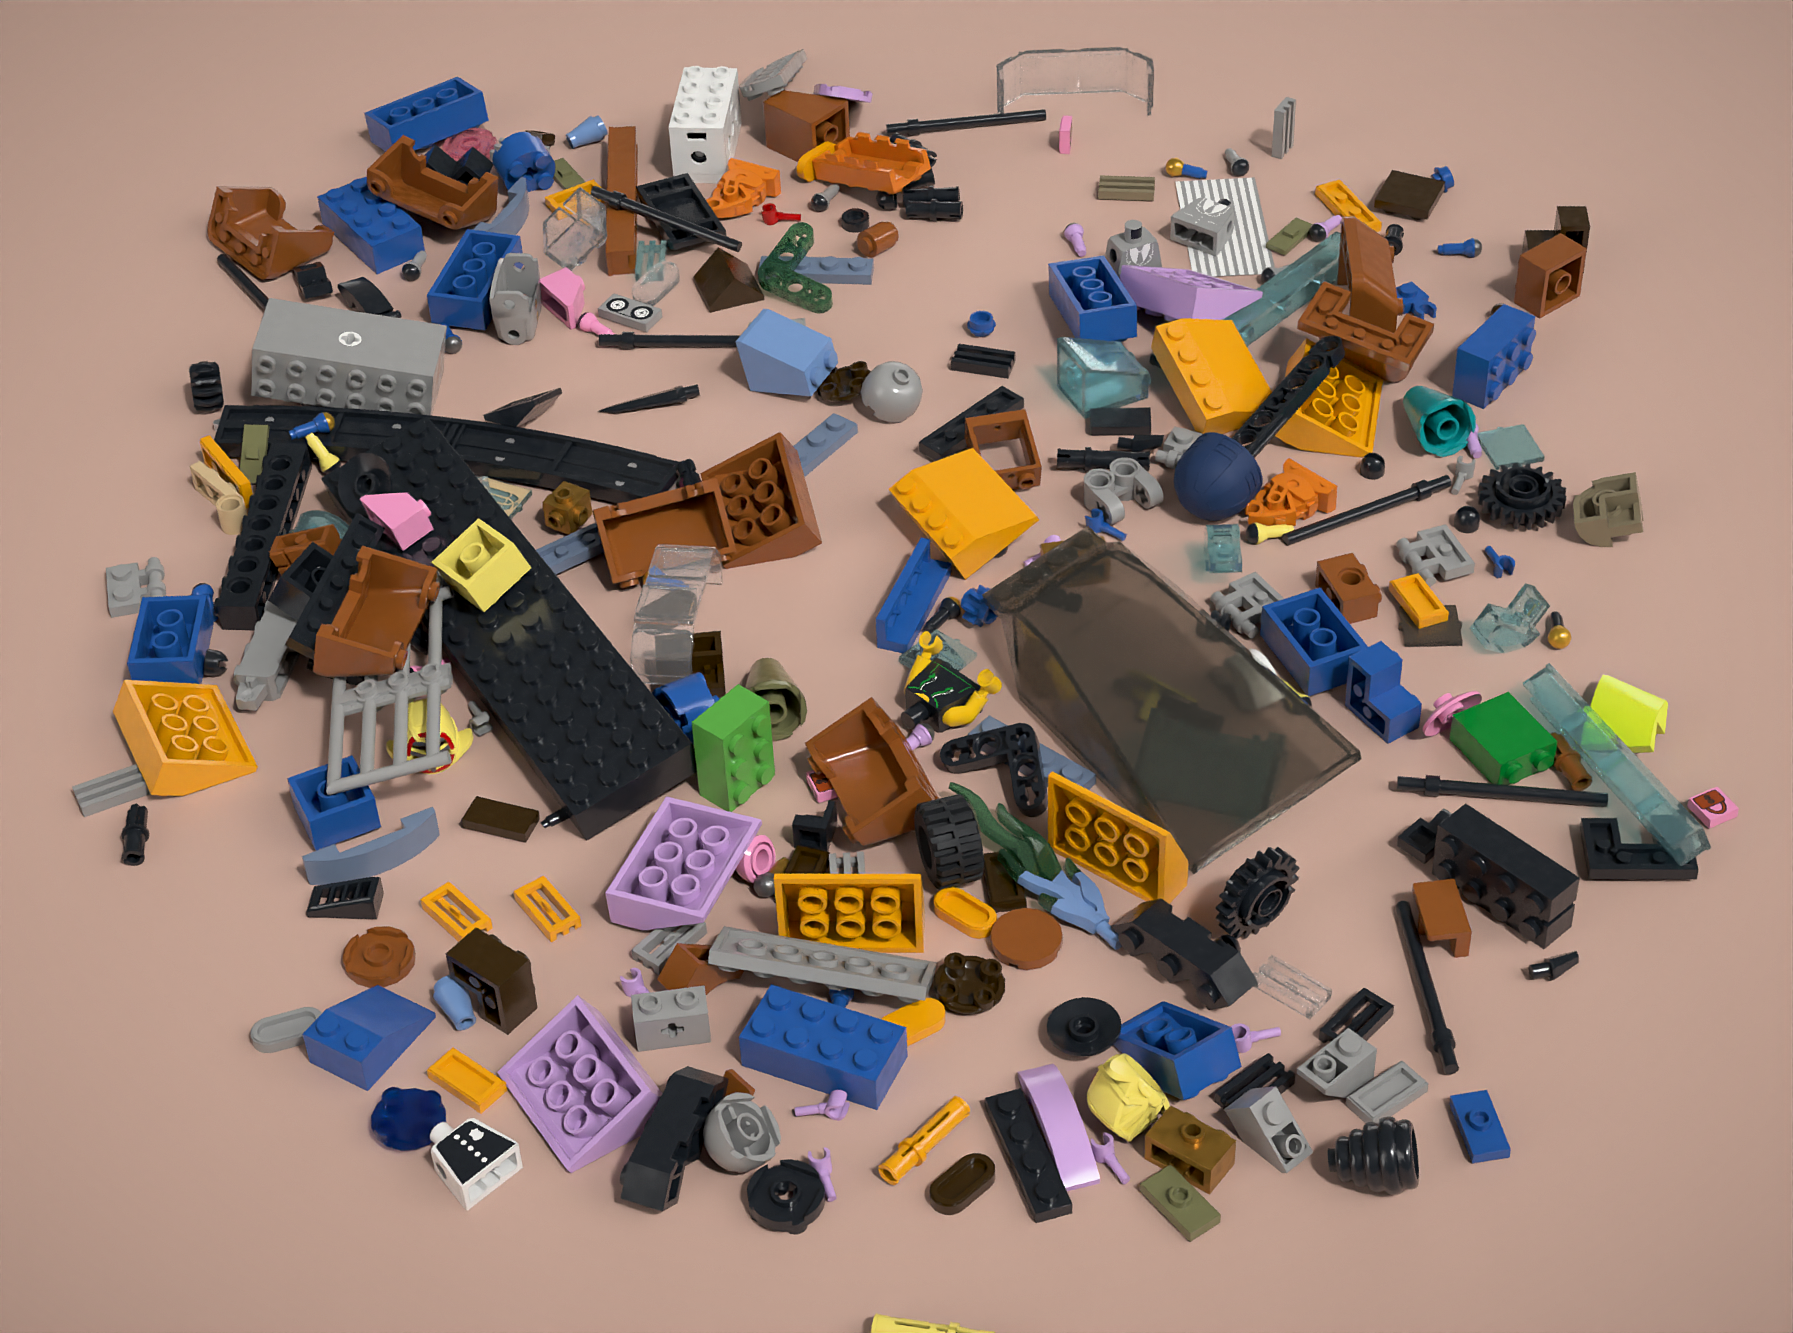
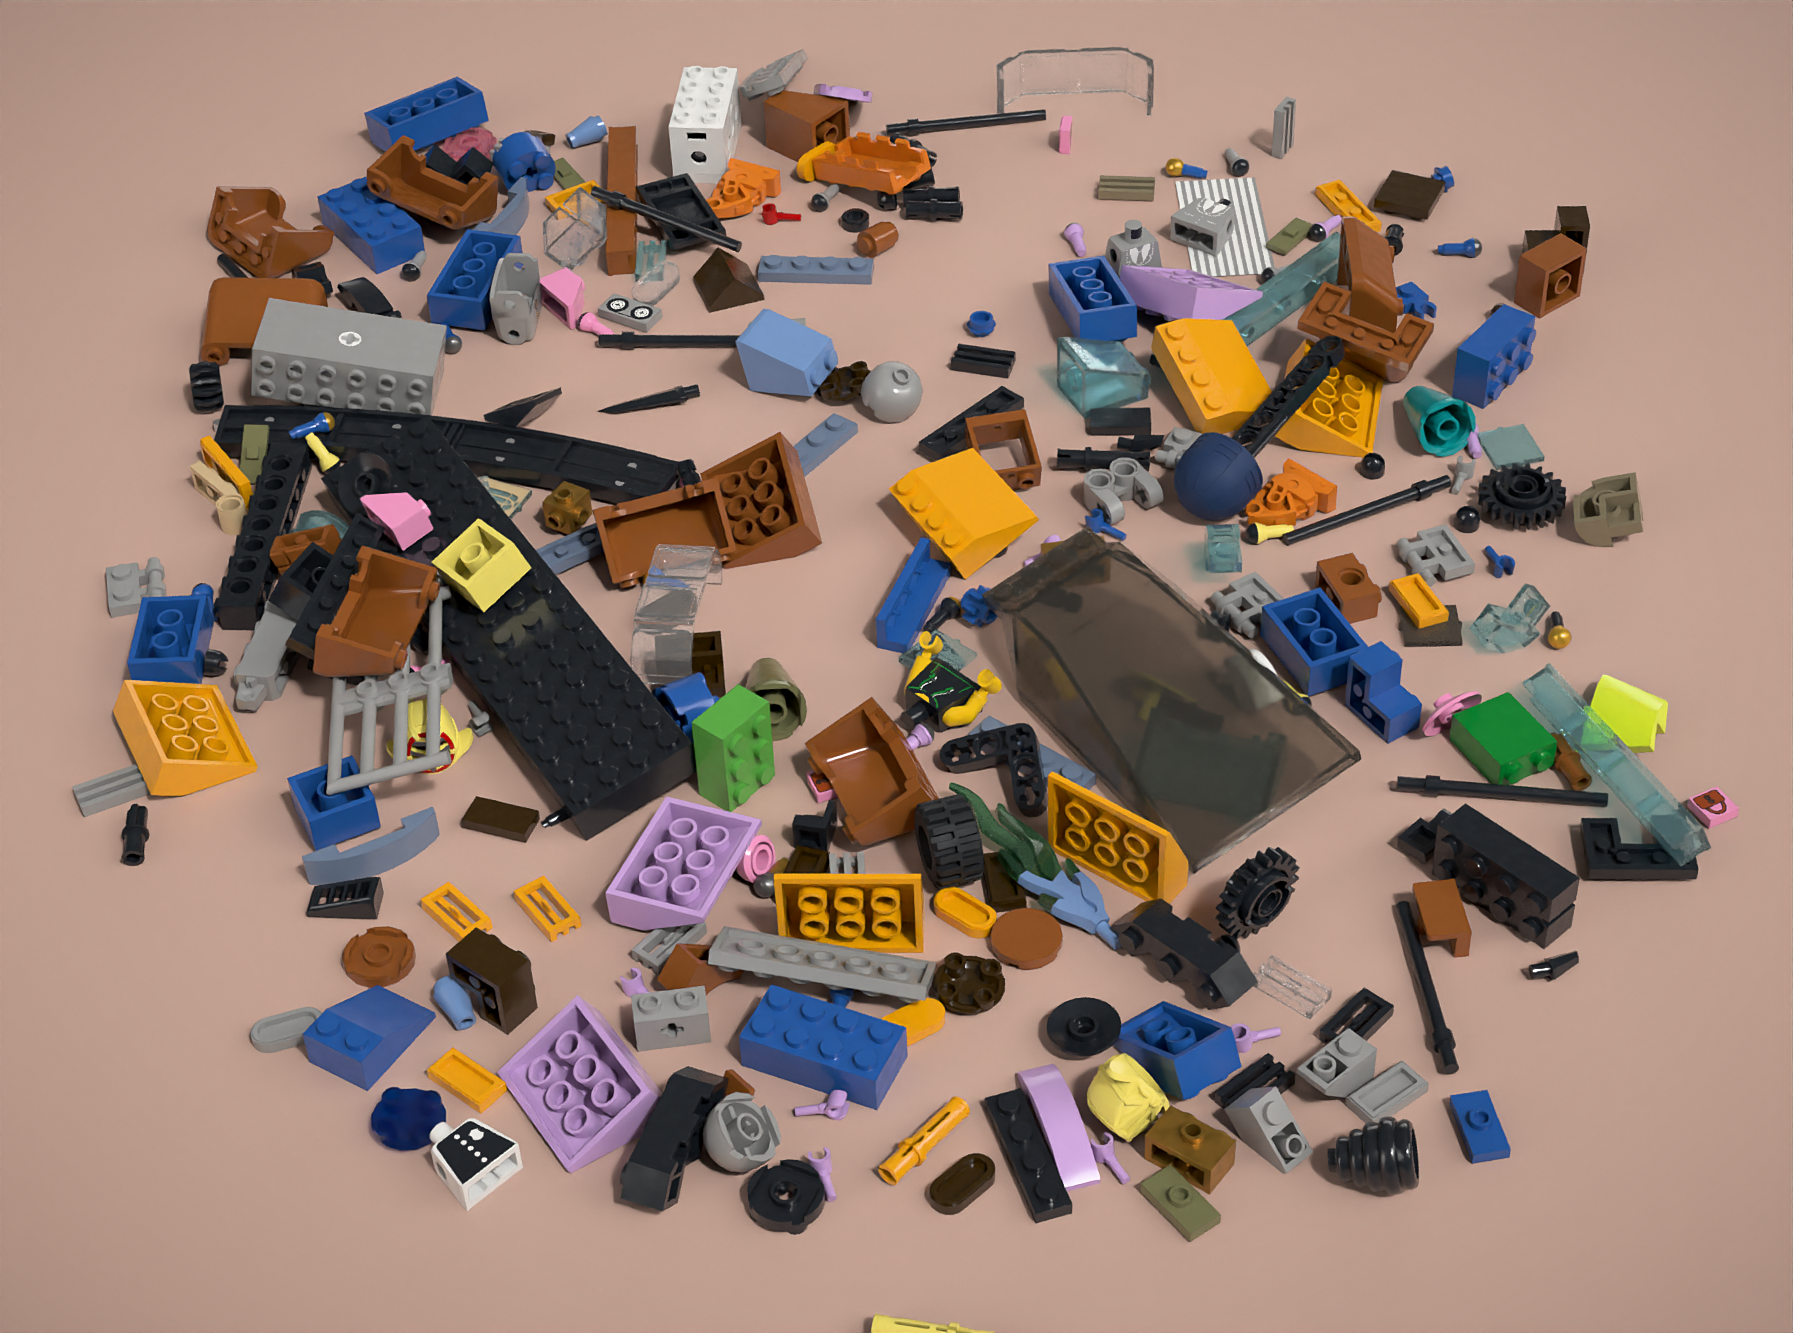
(238, 307): none -> dark orange windscreen
(787, 276): clear green beam -> none

